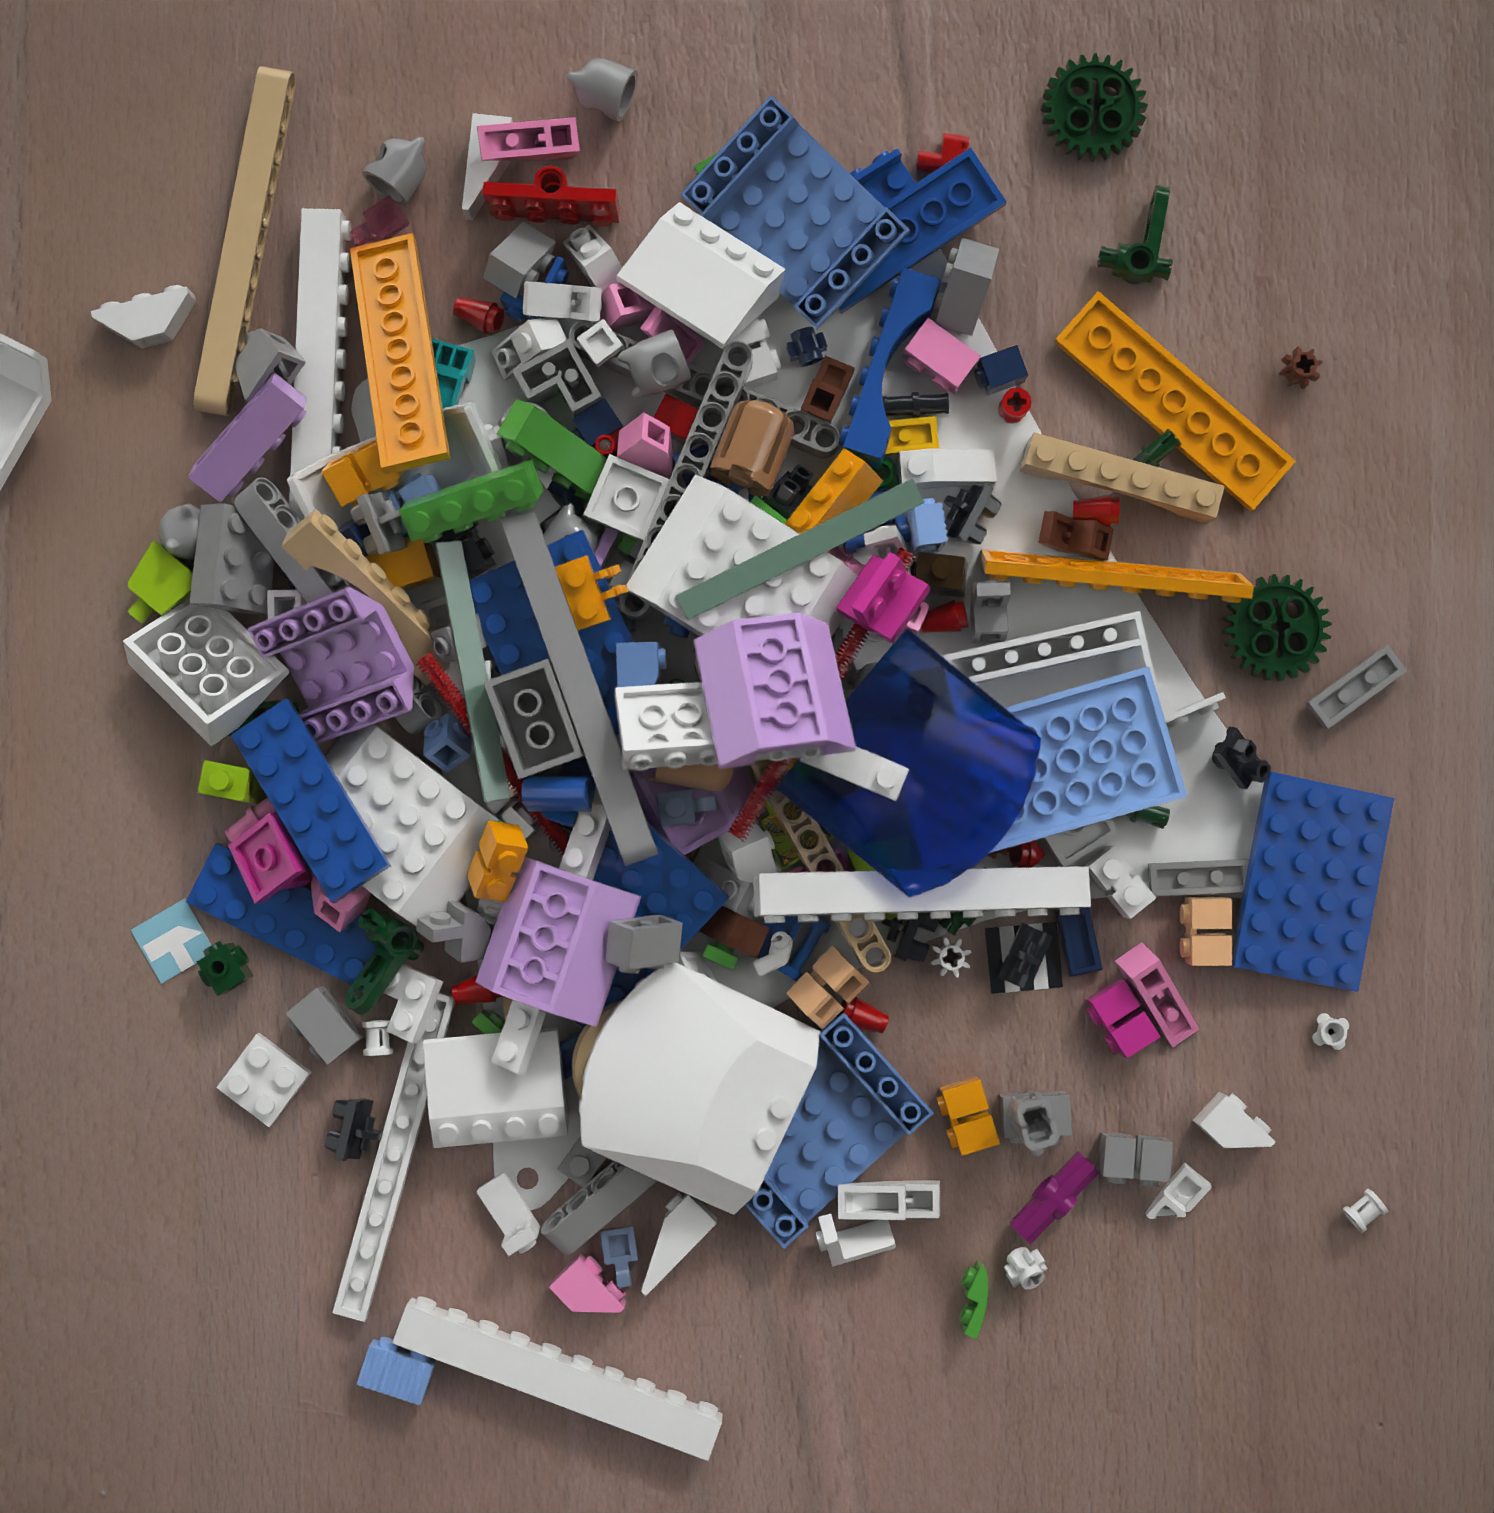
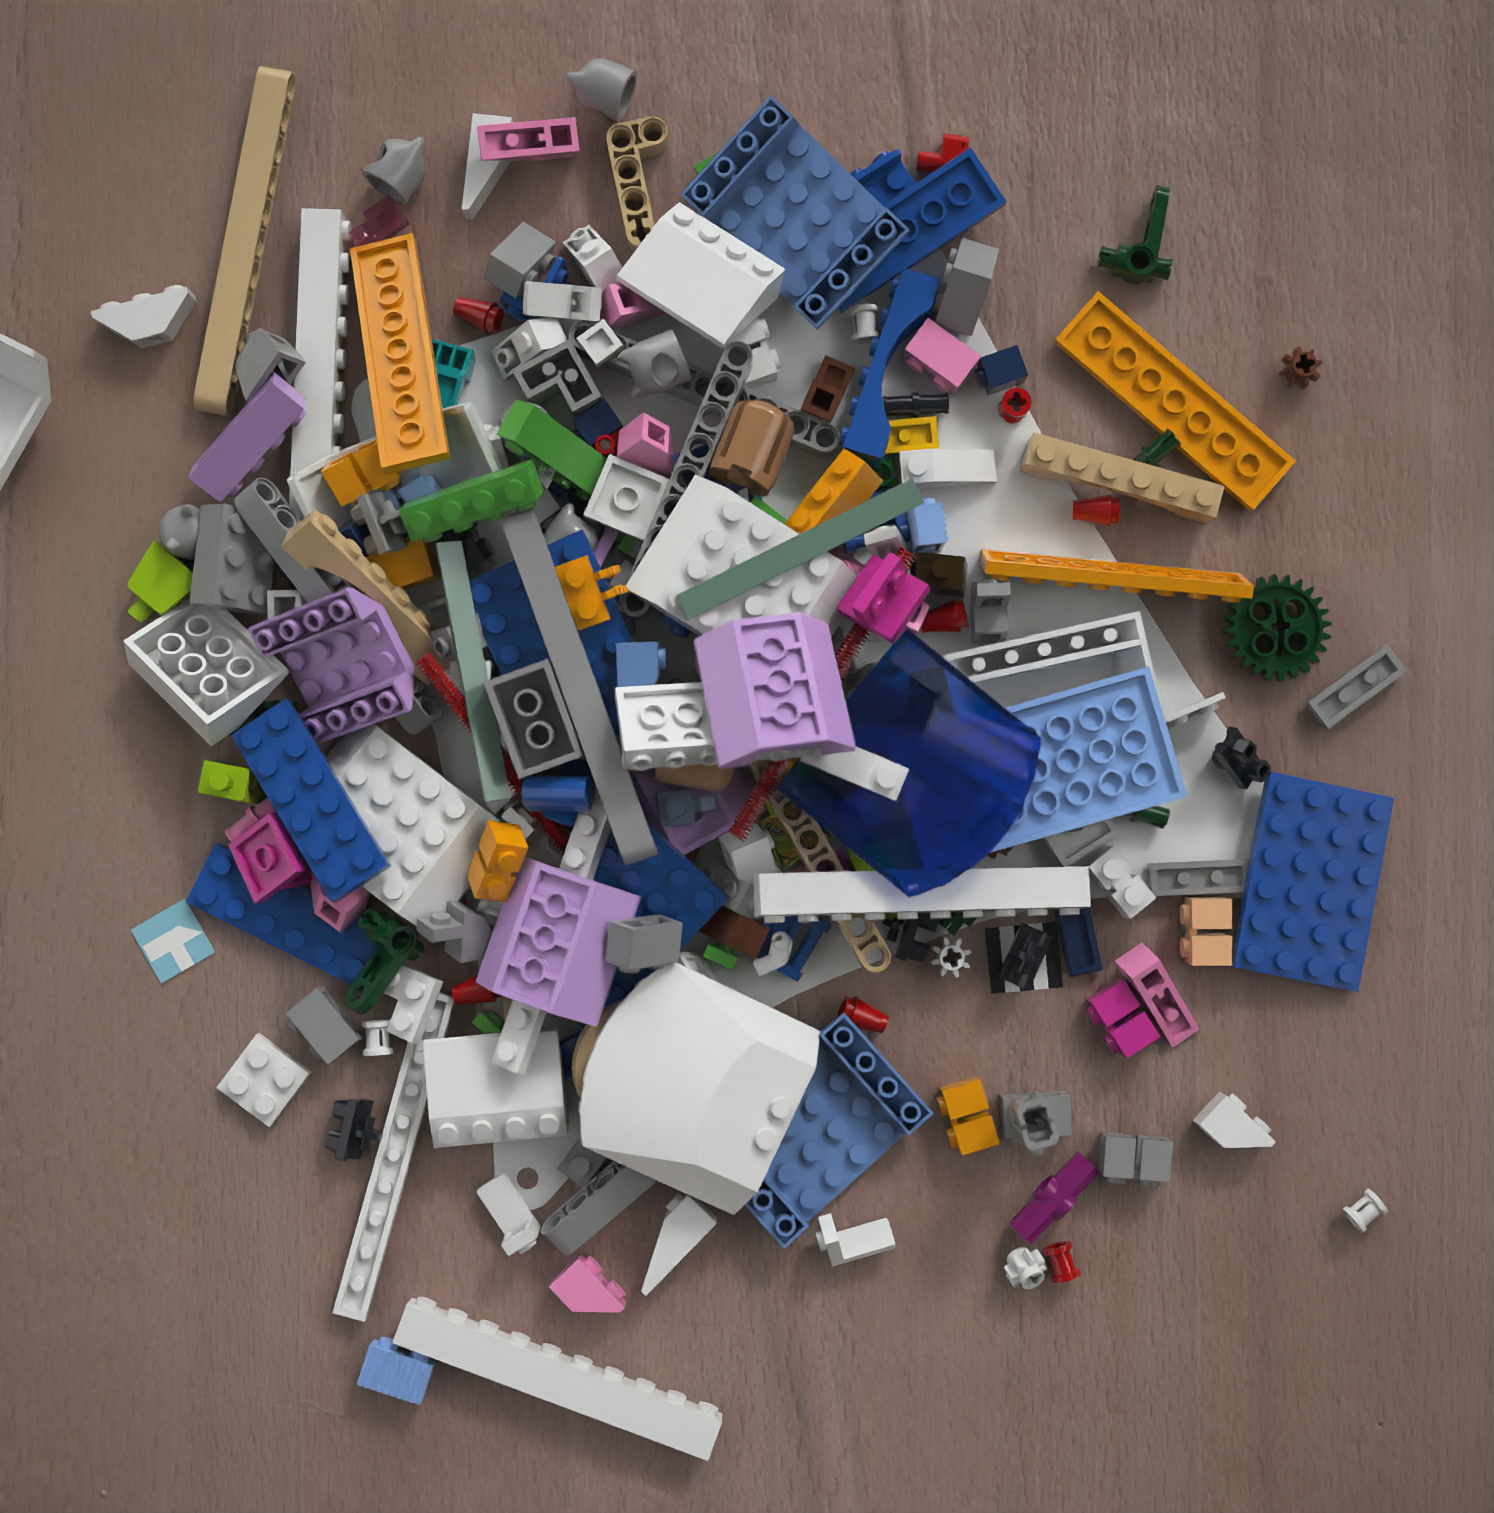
(234, 971): dark green brick -> none
(447, 742): medium blue brick -> none
(552, 199): red plate -> none
(619, 1249): sand blue plate -> none
(630, 158): none -> tan beam
(660, 321): bright pink slope -> none
(677, 416): red brick -> none
(789, 491): black hips -> none
(806, 346): dark blue gear -> none
(815, 999): light nougat piece -> none
(863, 323): none -> white bush
(889, 1200): white slope -> none
(966, 510): black hips -> none
(976, 1289): bright green slope -> none
(1026, 854): red plate -> none
(1061, 1261): none -> red bush
(1076, 537): copper slope -> none
(1123, 108): dark green gear -> none
(1179, 1195): white slope -> none
(1340, 1028): white plate -> none

